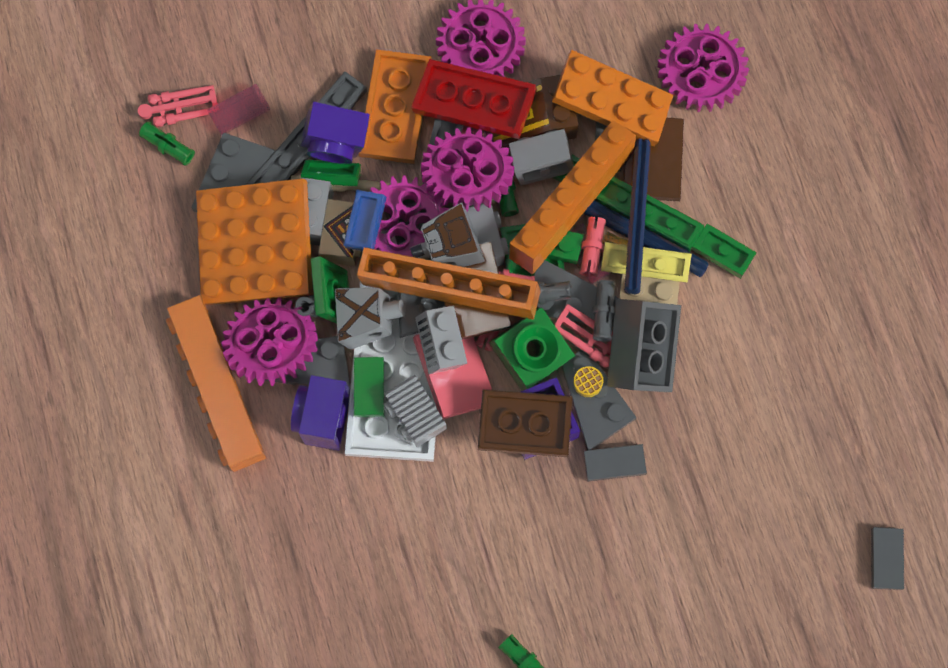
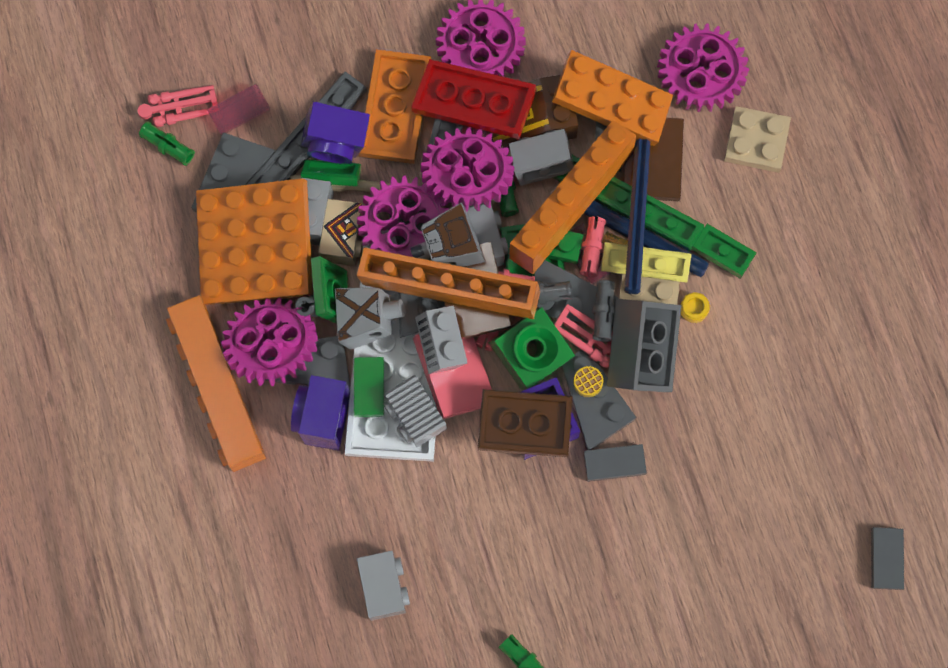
(364, 220): blue tile -> none
(382, 585): none -> light grey brick
(695, 307): none -> yellow tile
(757, 139): none -> tan plate

